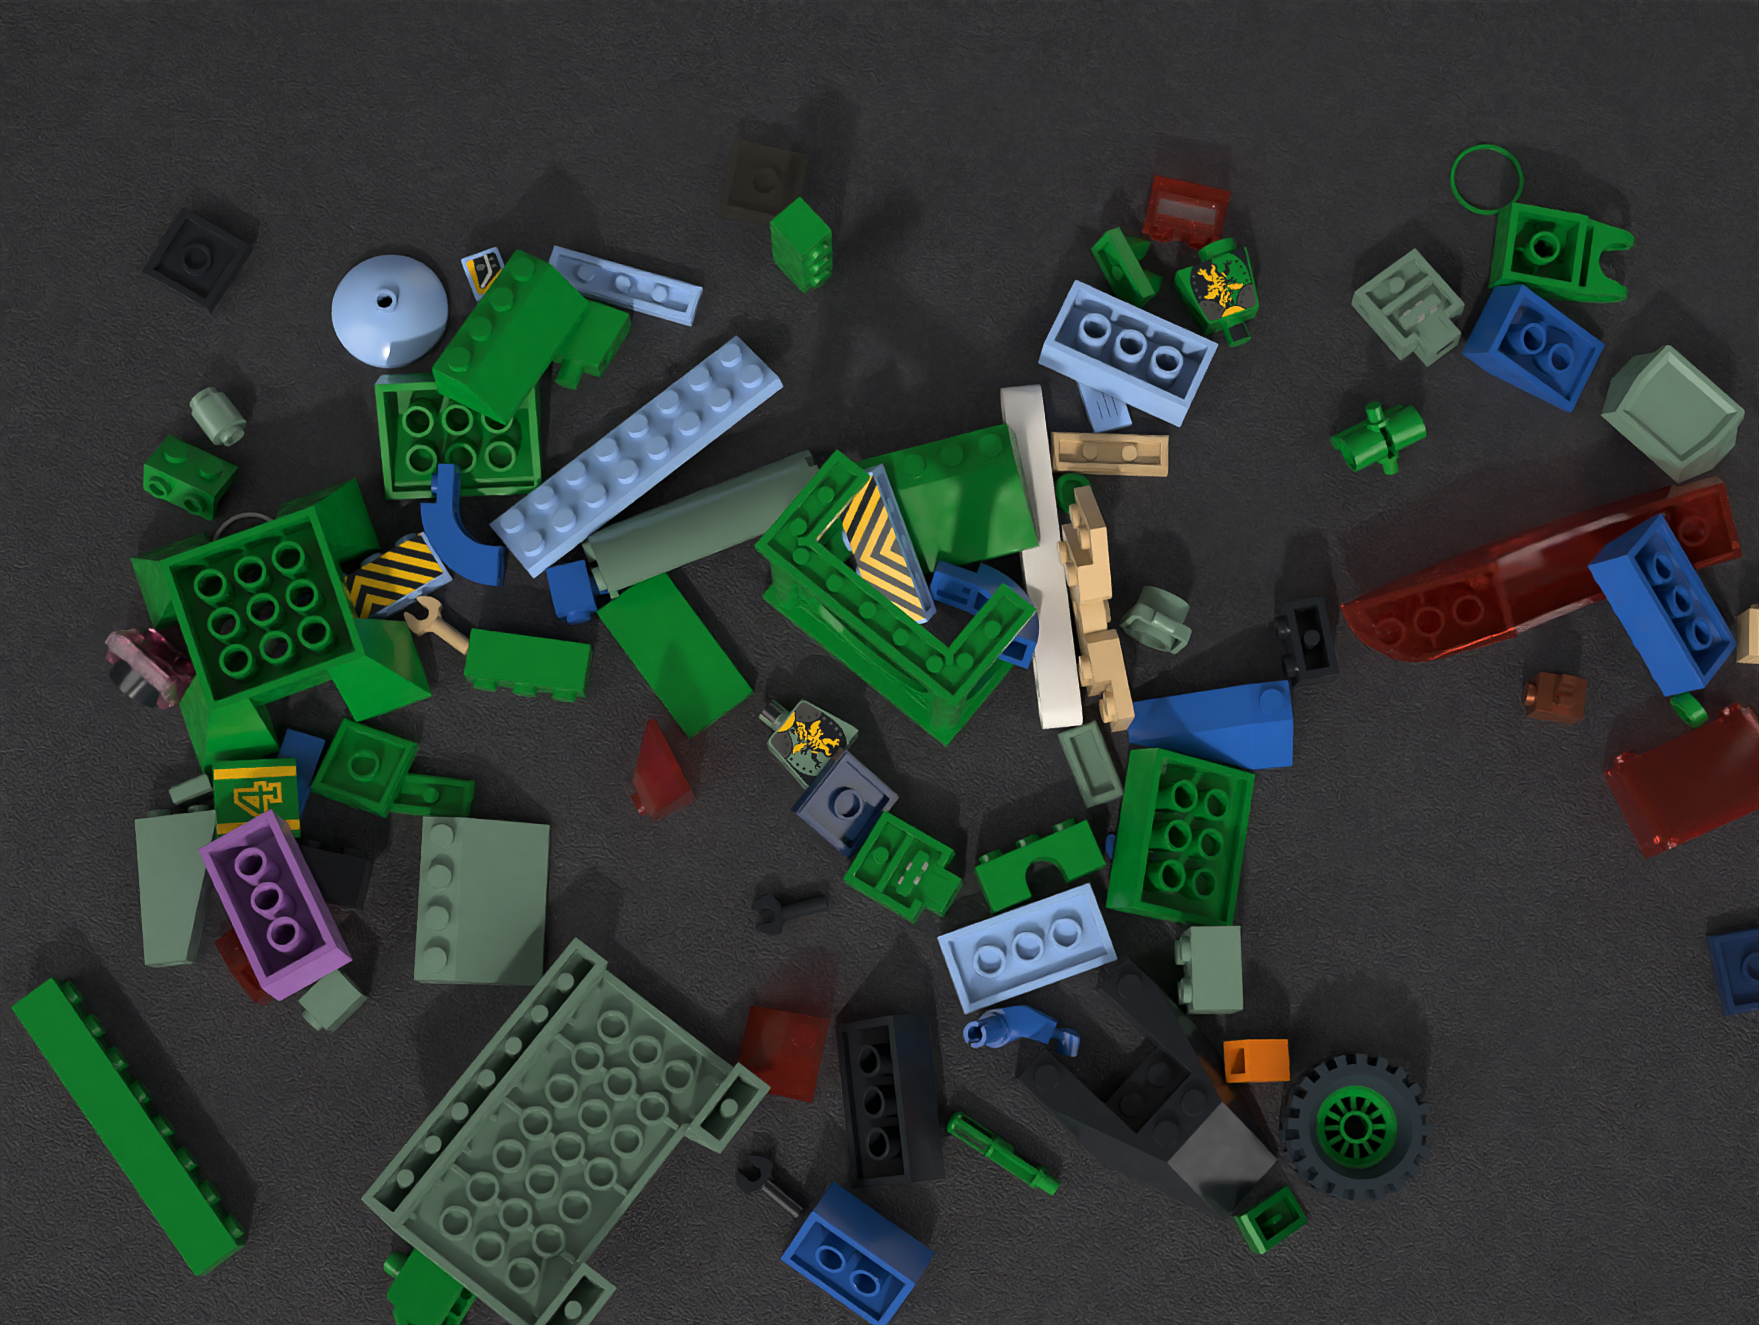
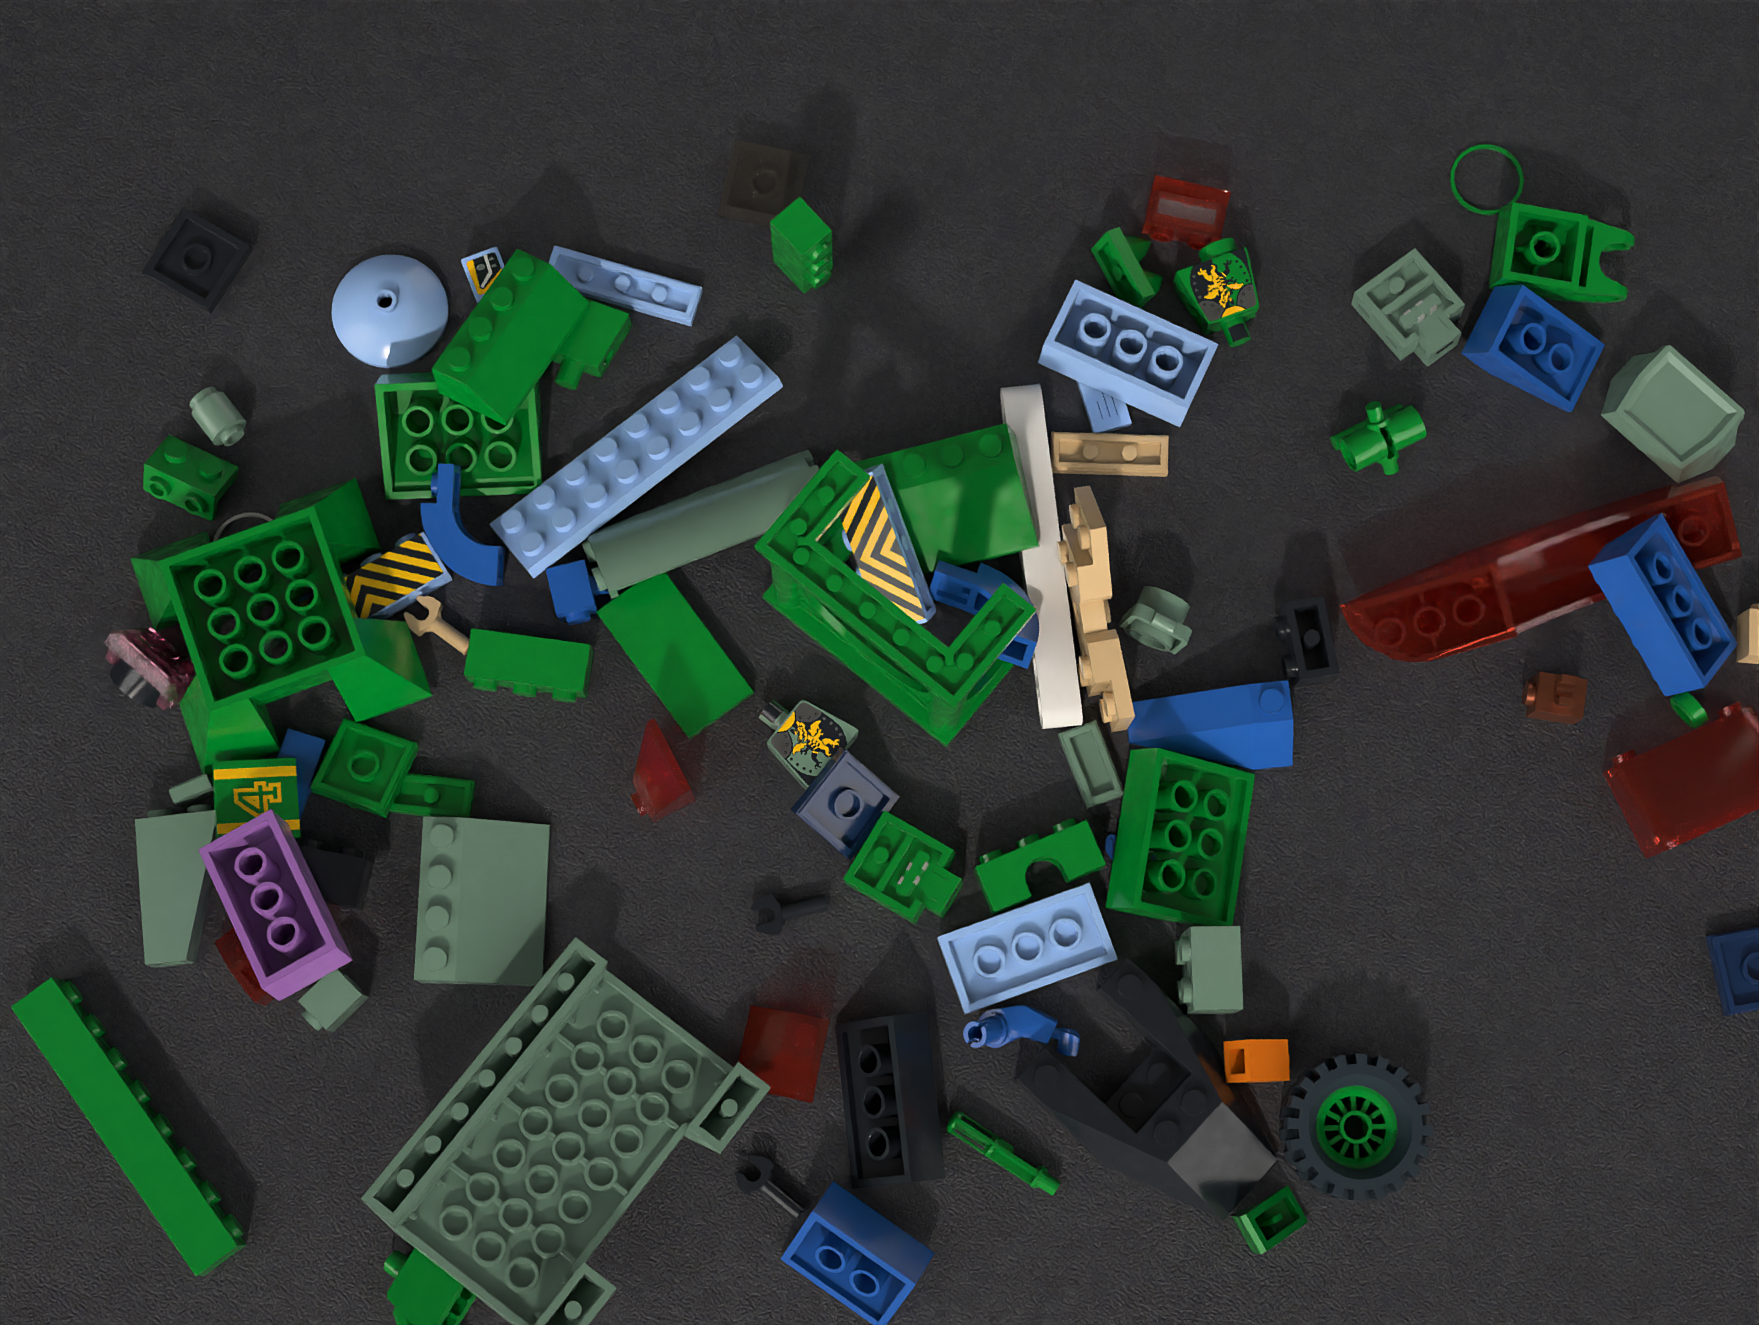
(1065, 487): green tile -> none

